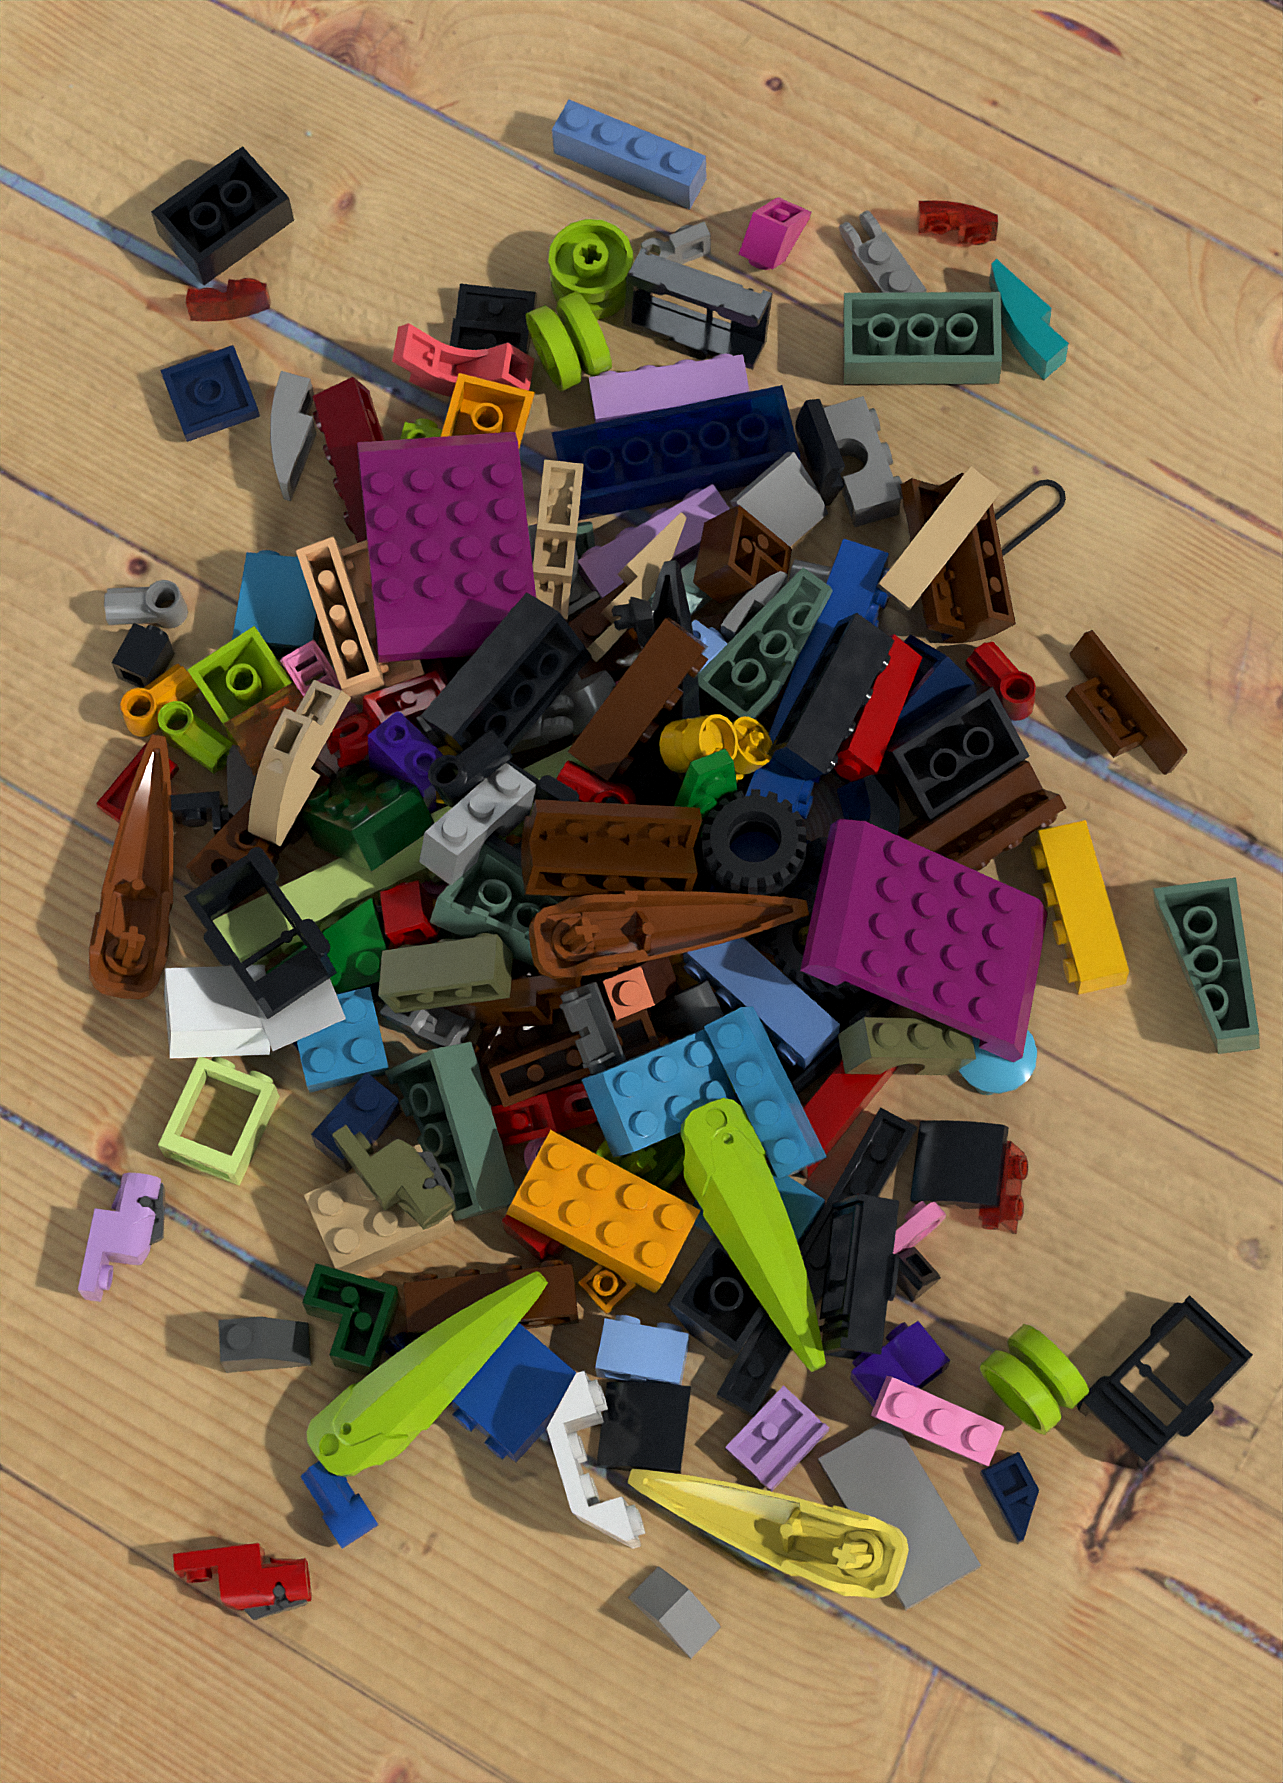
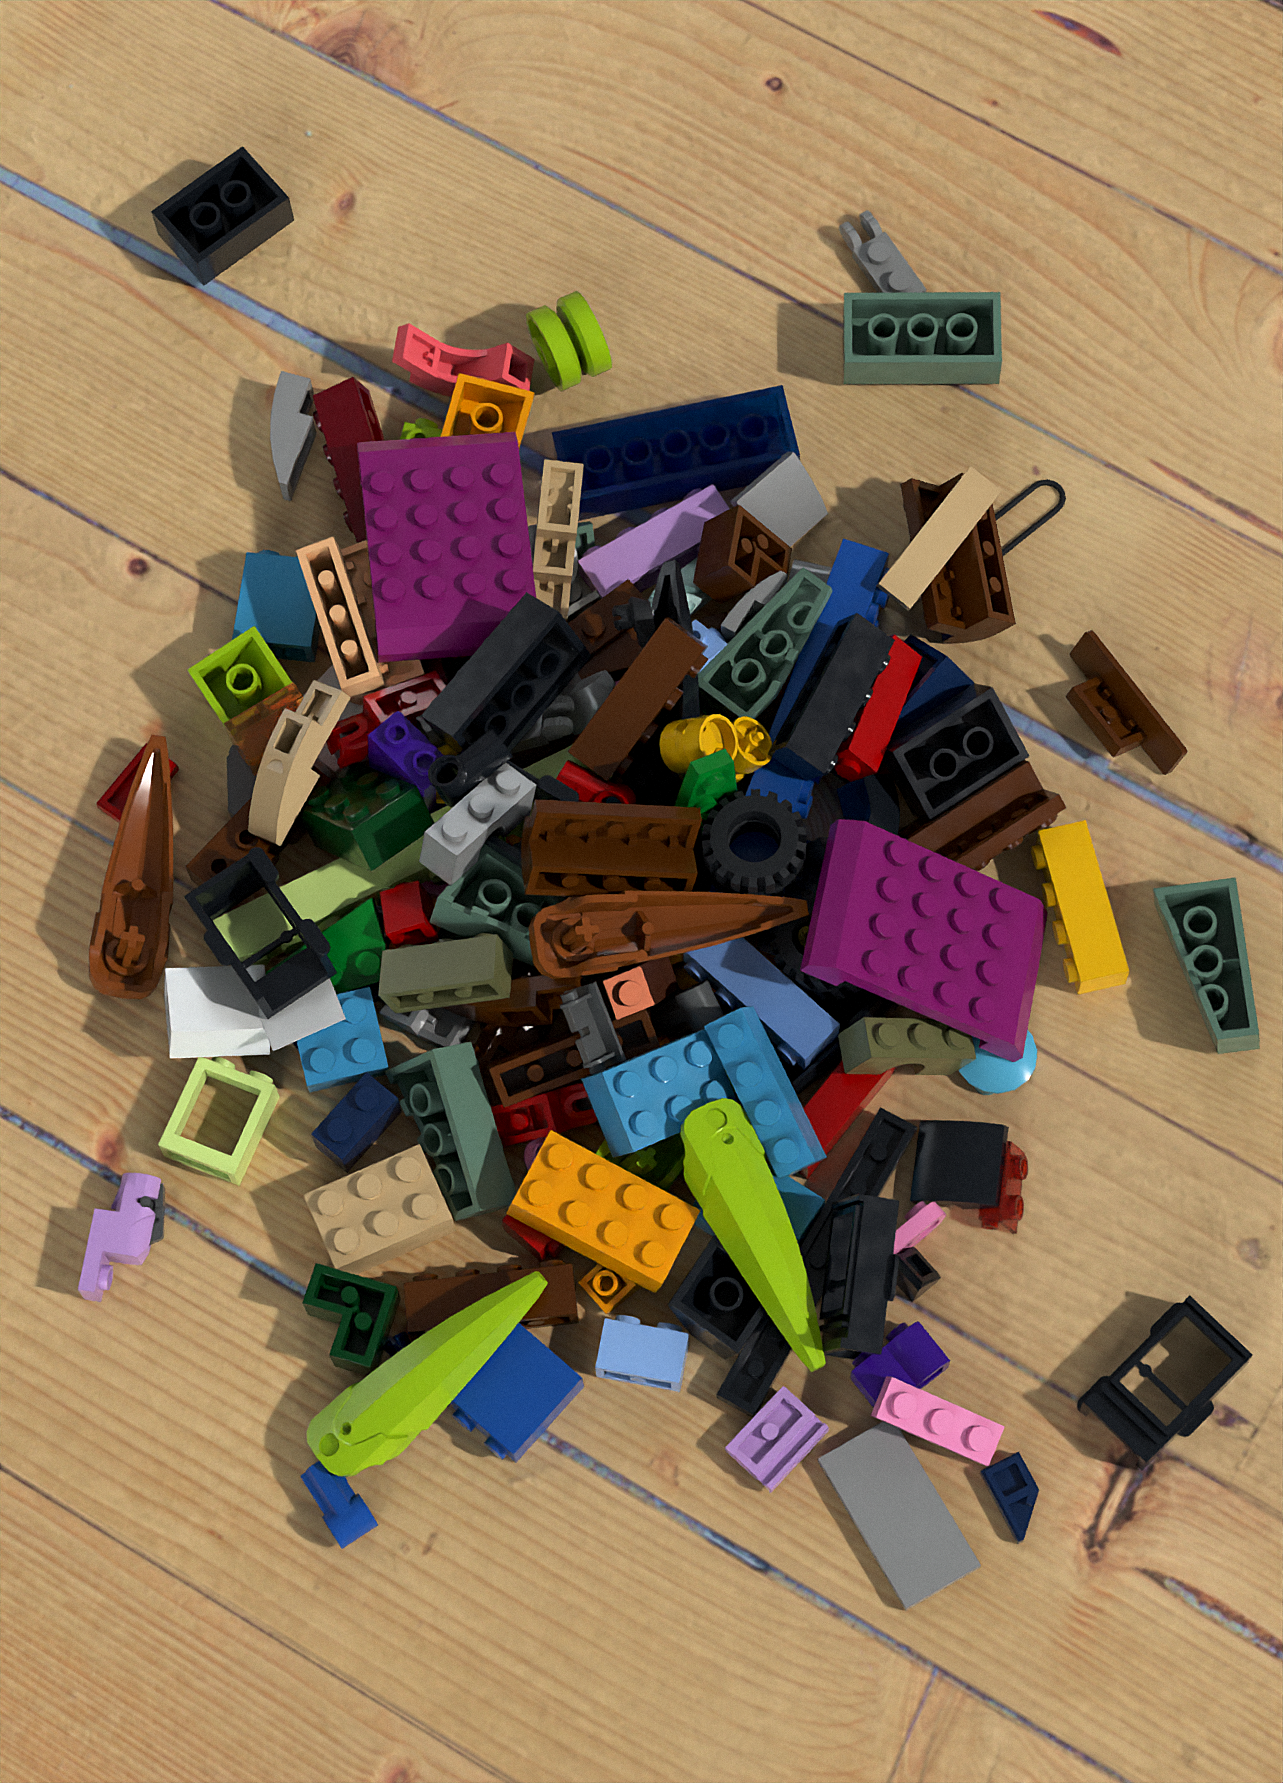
(143, 603): light grey piece -> none
(143, 655): black brick -> none
(171, 686): light orange piece -> none
(196, 738): lime piece -> none
(200, 808): black bracket -> none
(210, 393): dark blue plate -> none
(241, 300): clear red slope -> none
(247, 1580): red plate -> none
(263, 1344): dark grey slope -> none
(311, 655): bright pink slope -> none
(399, 1174): olive plate -> none
(492, 317): black slope -> none
(579, 1410): white slope -> none
(594, 261): lime wheel -> none
(629, 154): medium blue brick -> none
(641, 578): tan slope -> none
(644, 1426): black slope -> none
(666, 387): lavender brick -> none
(675, 1611): light grey slope -> none
(684, 245): light grey plate -> none
(690, 330): piece -> none
(773, 233): dark pink slope -> none
(797, 1536): light yellow piece -> none
(820, 450): black slope -> none
(872, 491): light grey arch -> none
(971, 222): clear red slope -> none
(997, 671): red piece -> none
(1027, 322): teal slope -> none
(1034, 1379): lime wheel -> none

